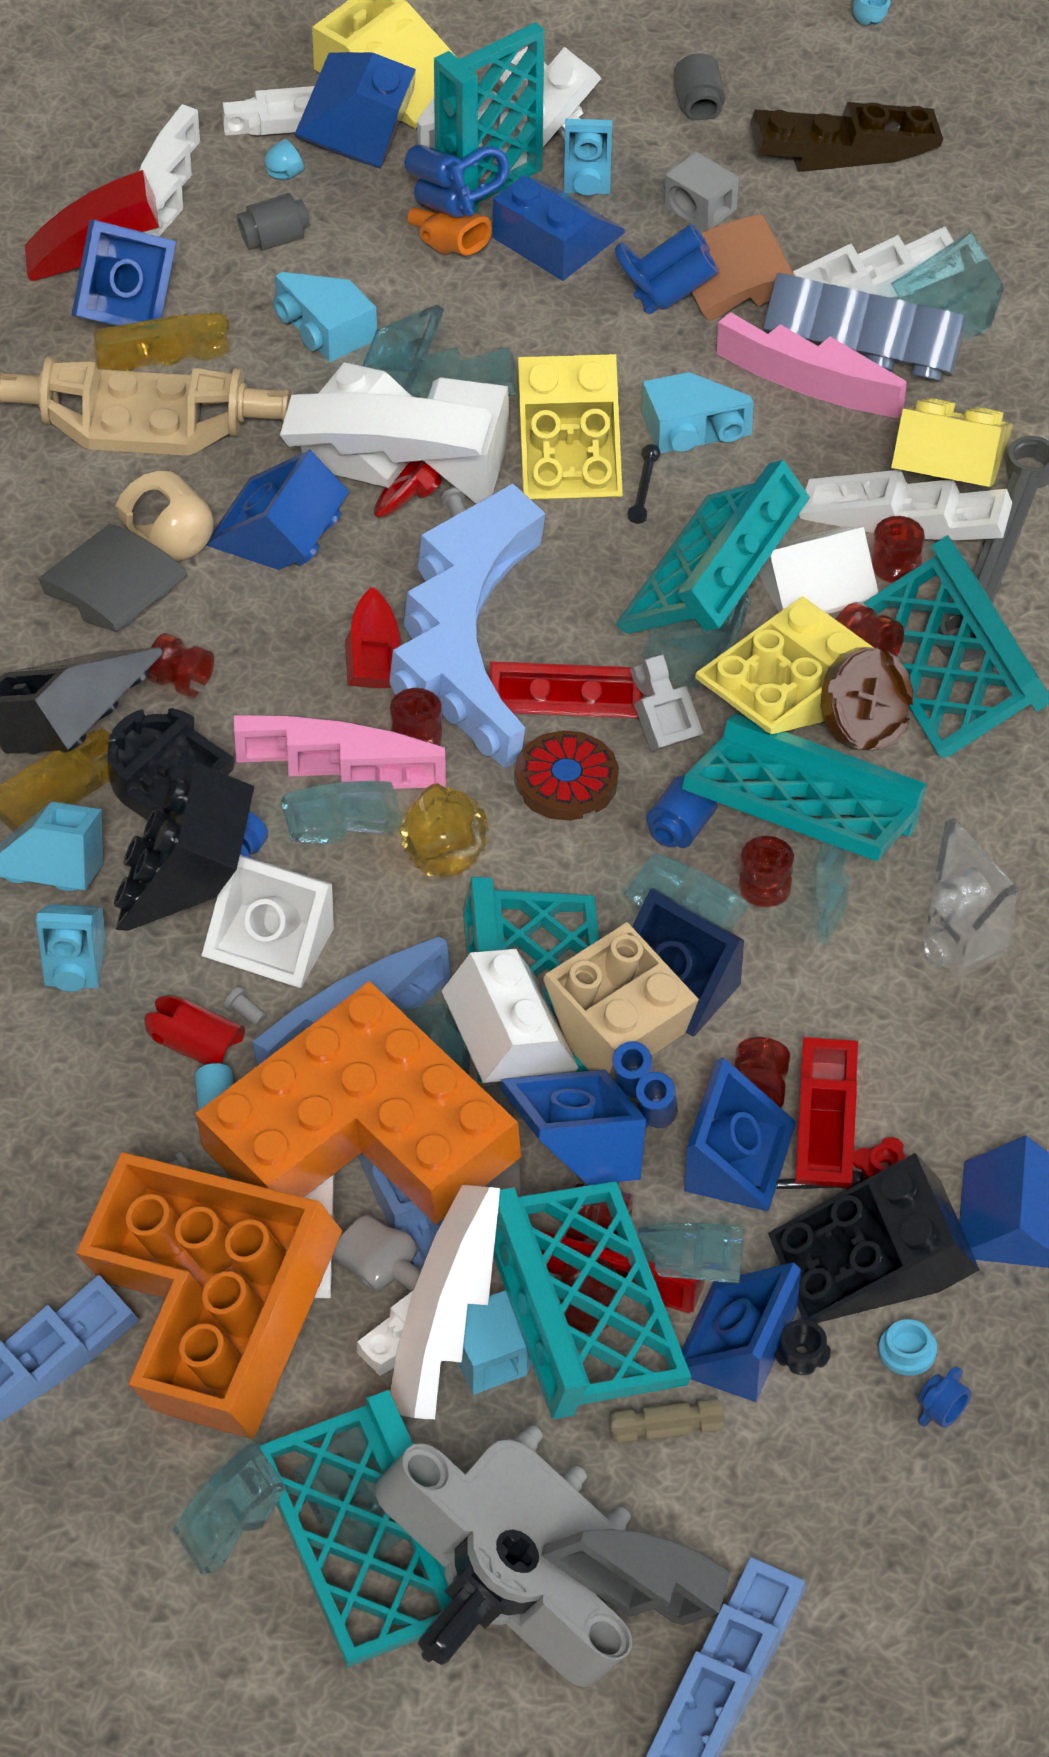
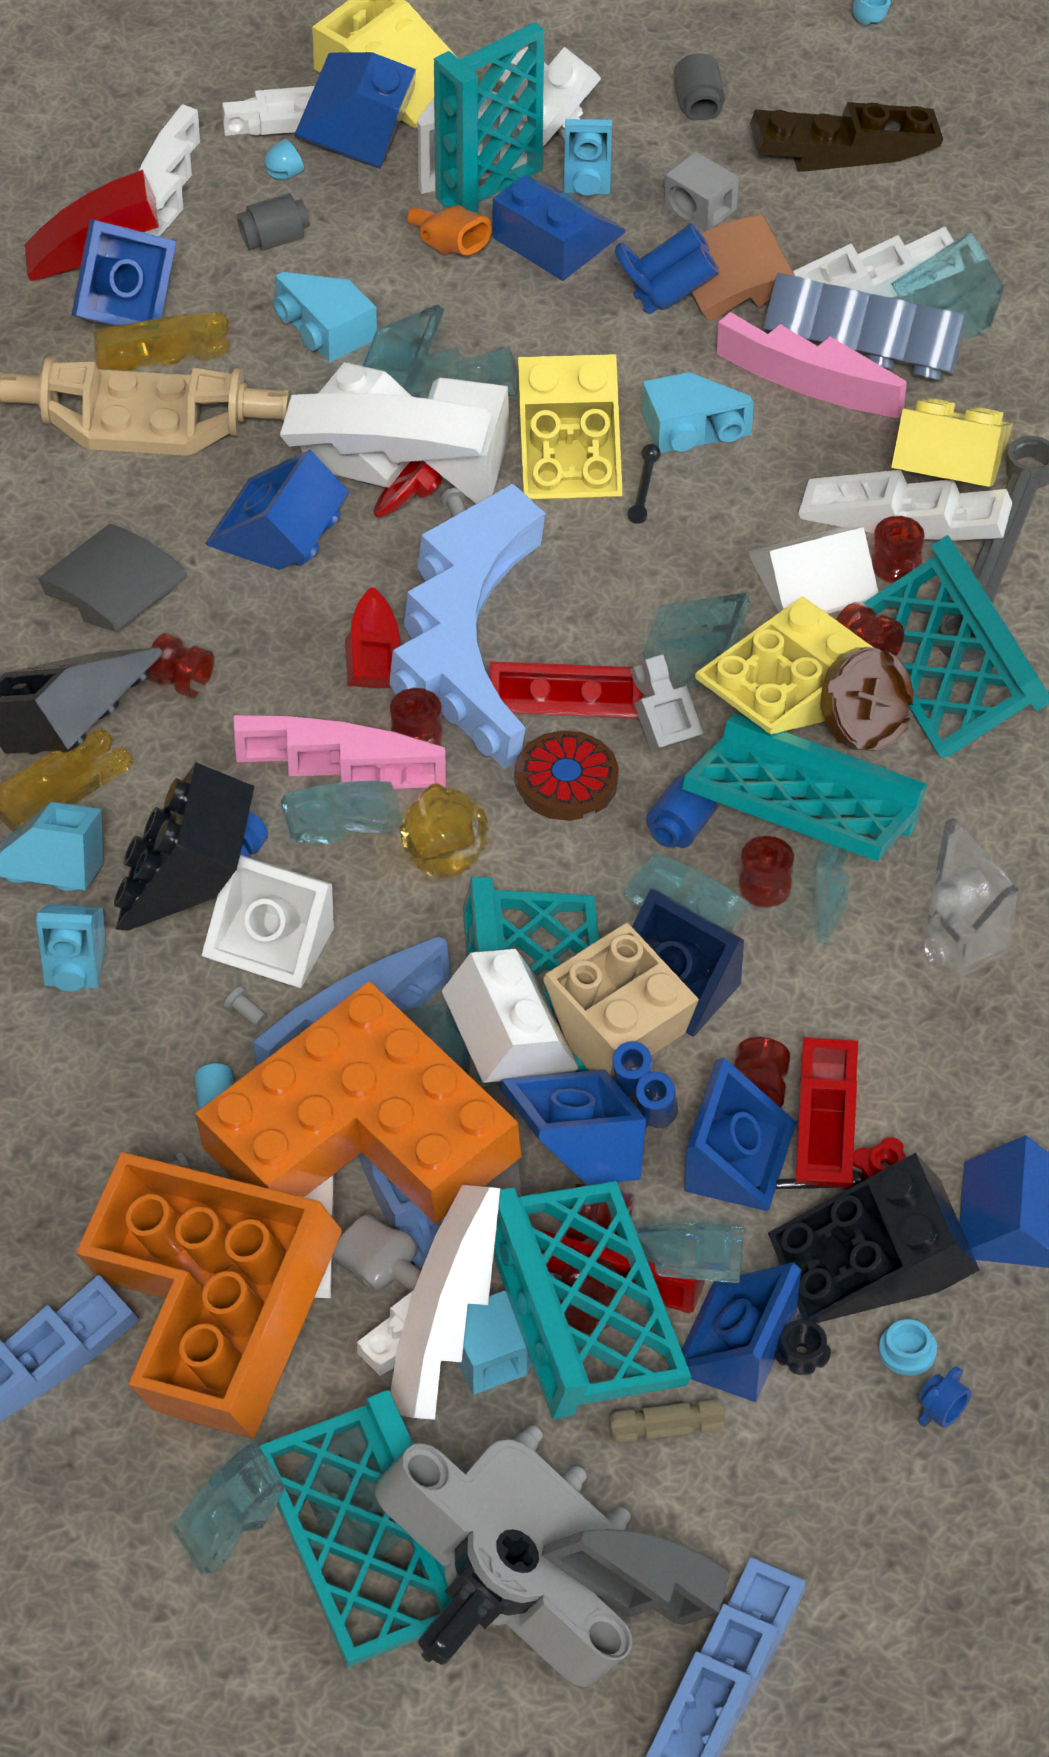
(152, 752): black slope -> none
(181, 527): tan helmet -> none
(192, 1029): red piece -> none
(442, 181): blue piece -> none
(718, 553): teal fence -> none

